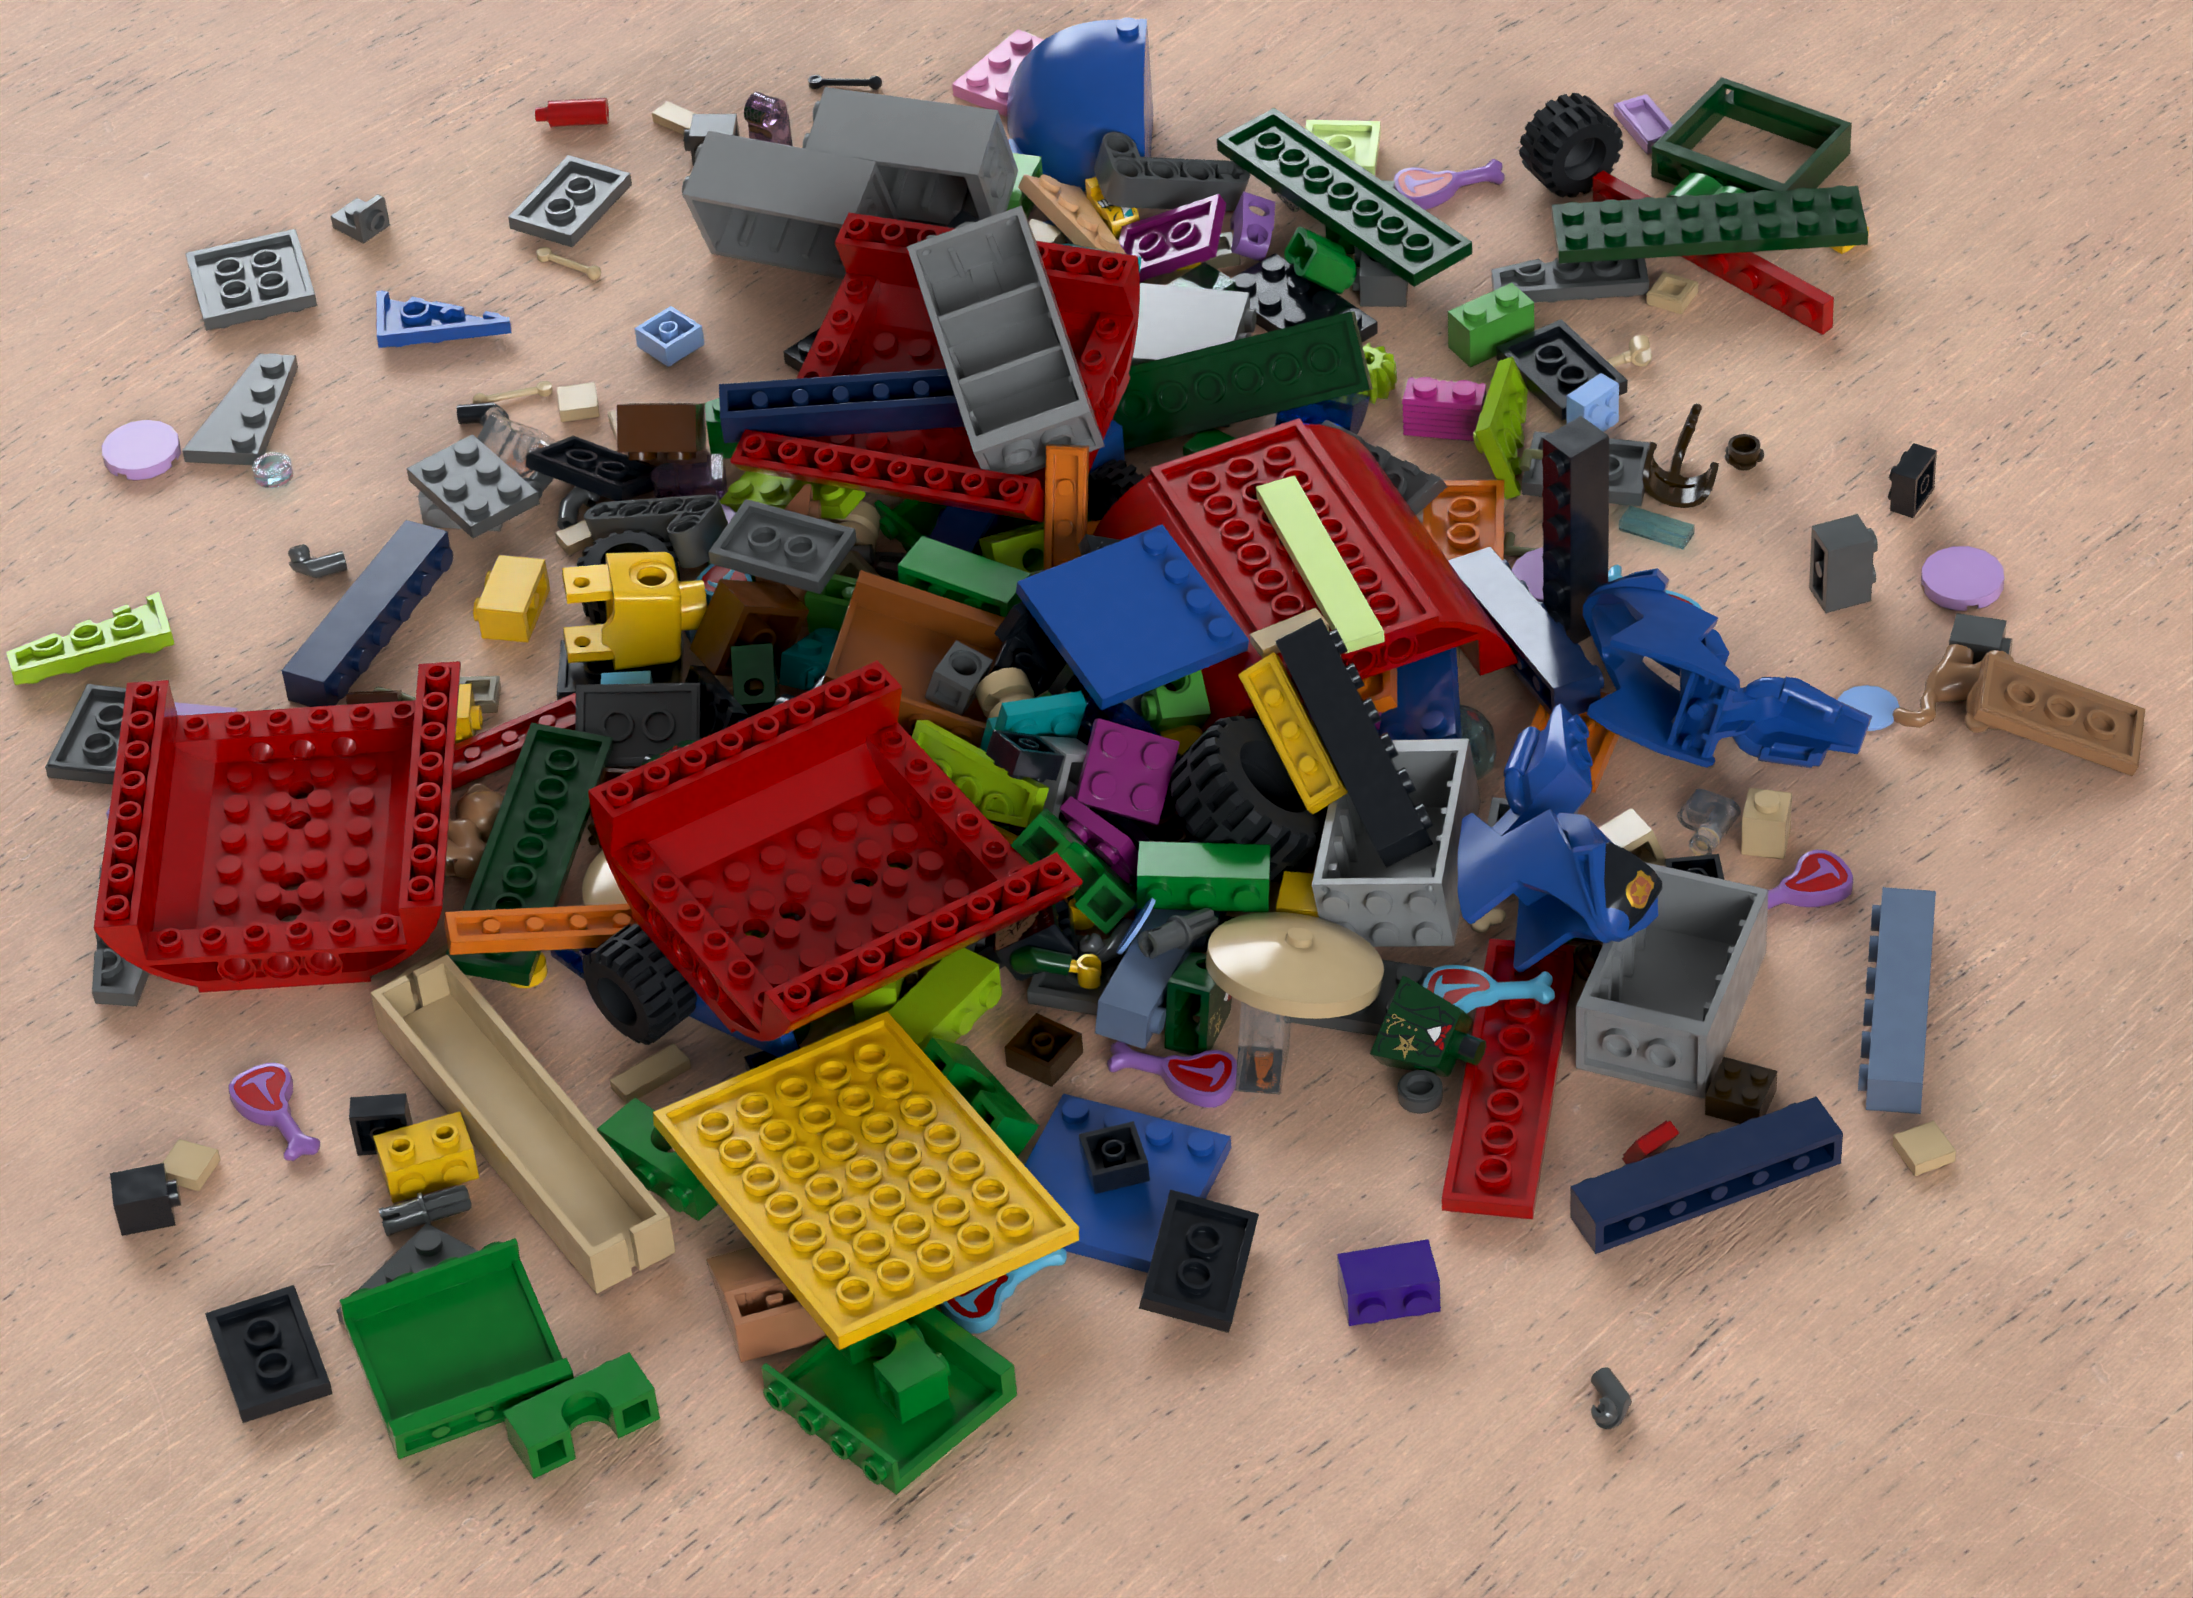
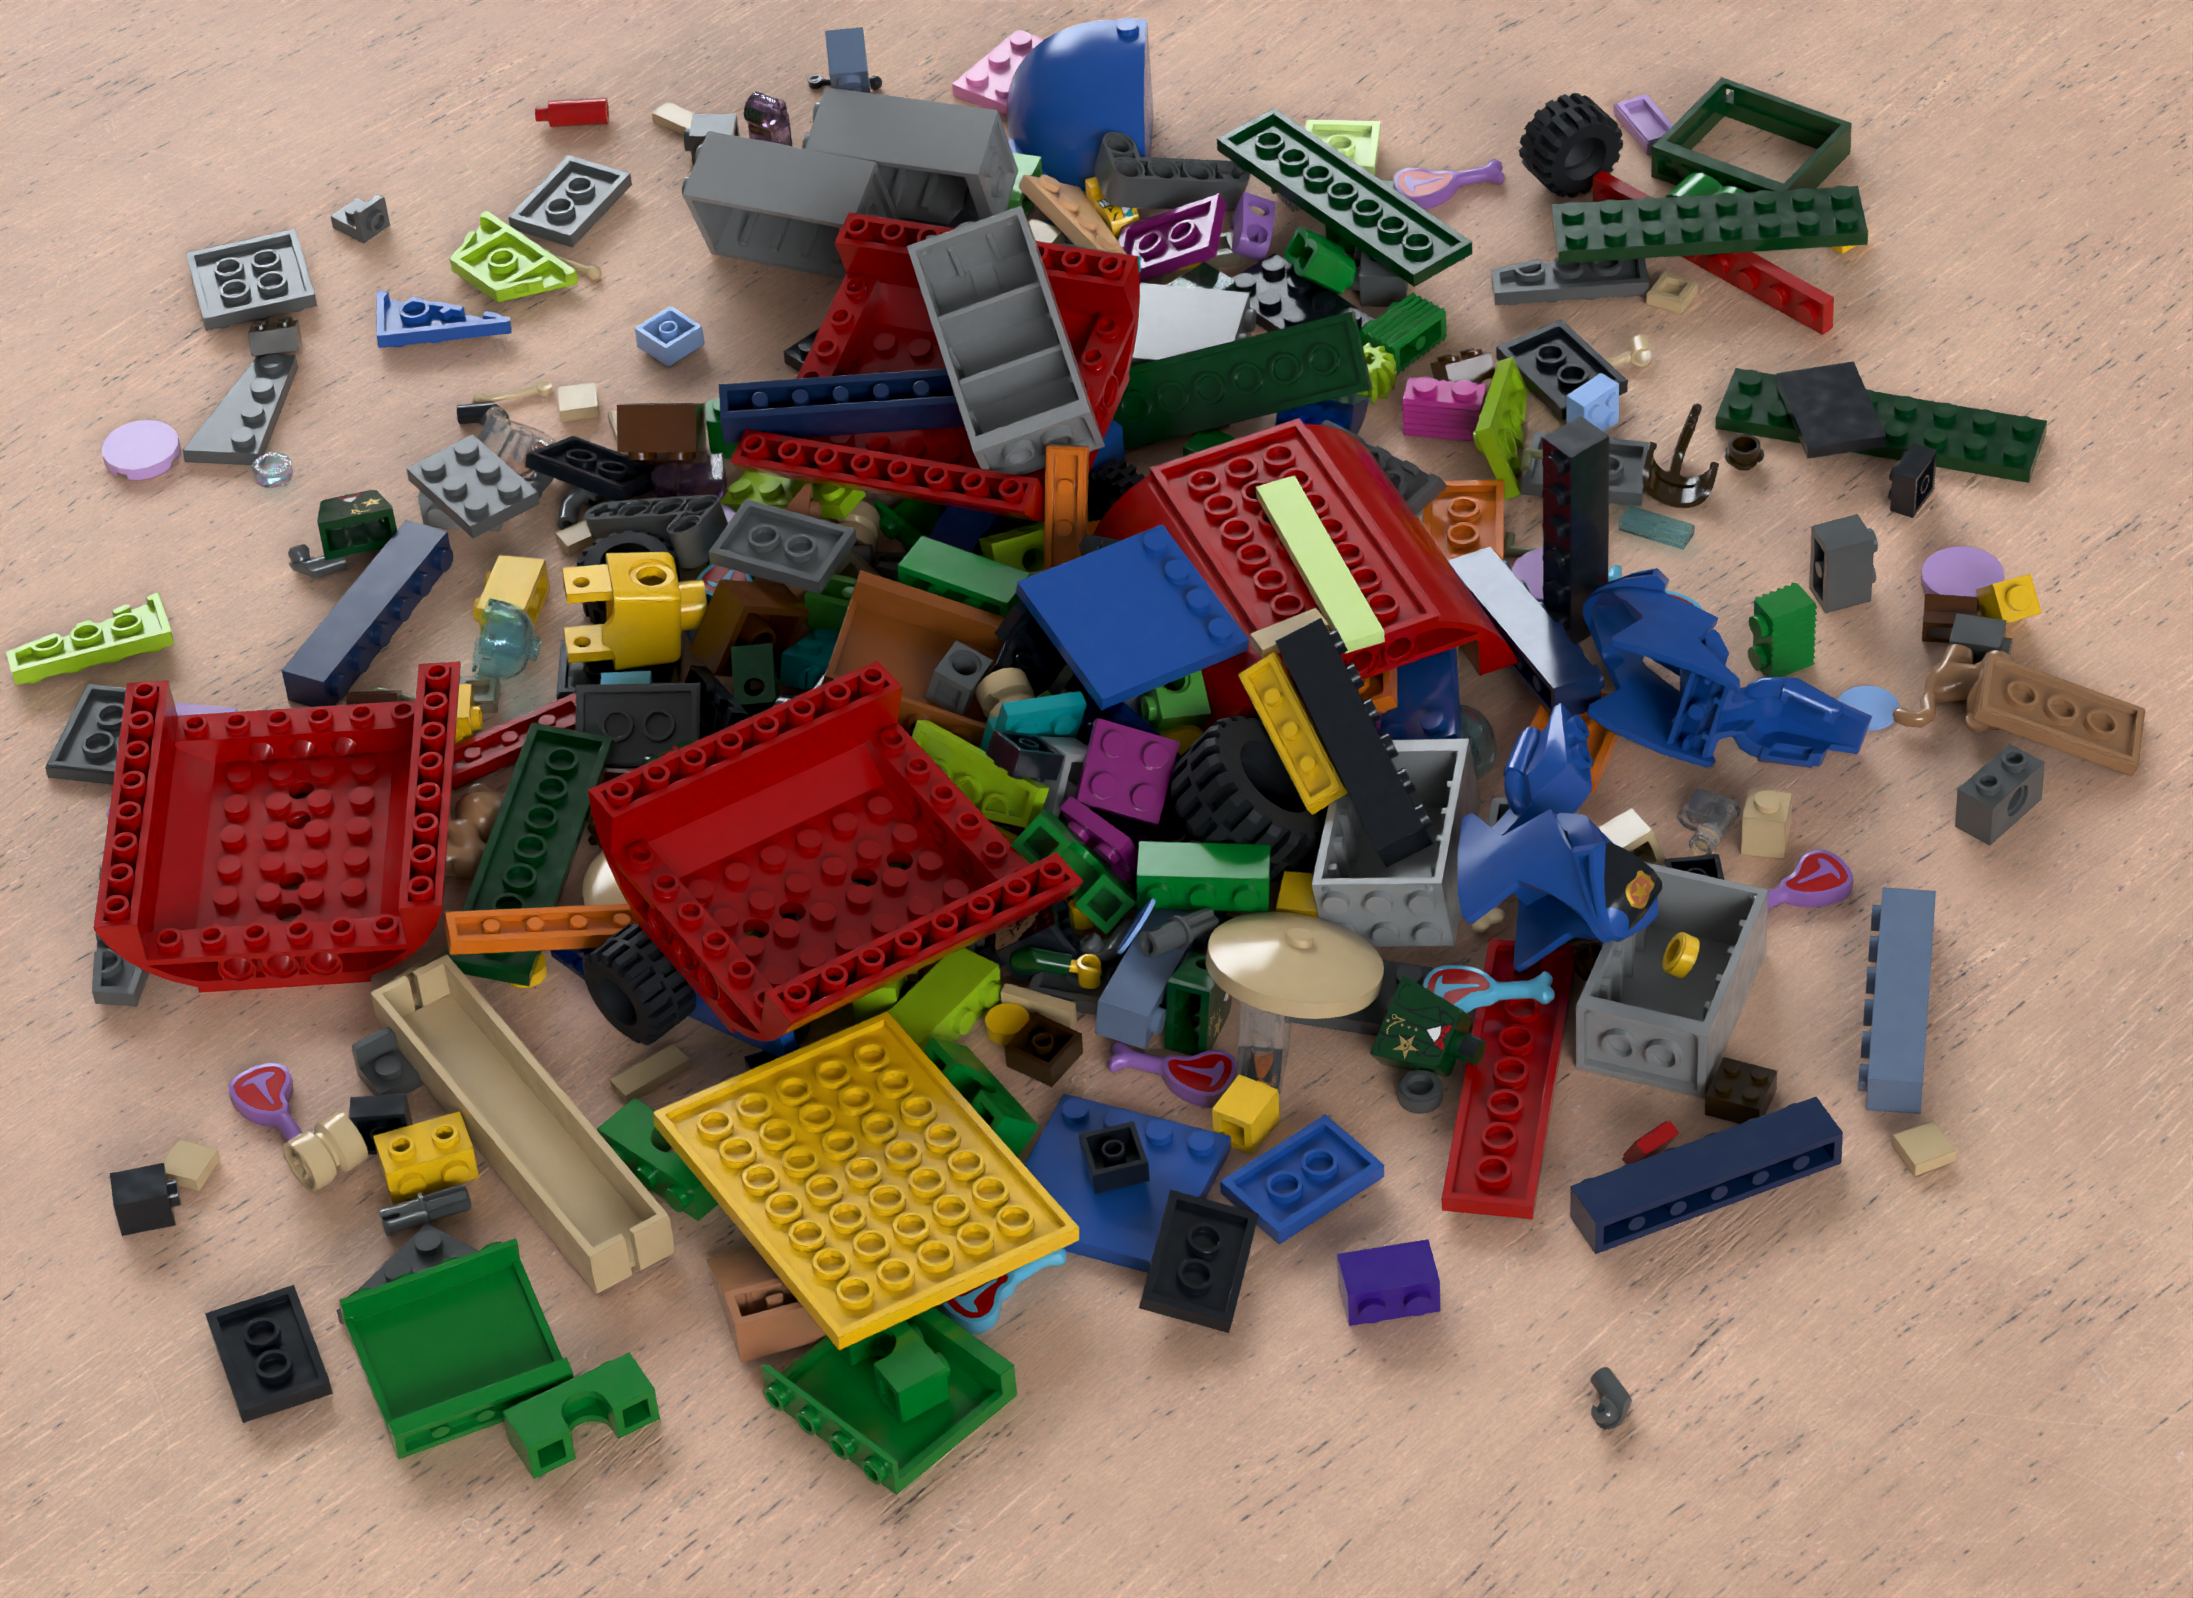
(274, 337): none -> piece
(330, 1148): none -> tan wheel
(355, 523): none -> dark green torso
(383, 1065): none -> dark grey bracket
(504, 642): none -> clear light blue cylinder
(508, 263): none -> lime wing
(848, 59): none -> sand blue brick
(1005, 1022): none -> yellow tile
(1045, 1005): none -> tan piece
(1246, 1113): none -> yellow brick
(1302, 1178): none -> blue plate
(1407, 330): none -> green brick
(1469, 365): none -> piece
(1489, 322): bright green brick -> none
(1680, 955): none -> yellow tile
(1783, 631): none -> green brick
(1830, 410): none -> black tile
(1941, 614): none -> reddish brown piece
(1963, 436): none -> dark green plate
(1999, 794): none -> dark grey brick
(2009, 599): none -> yellow brick

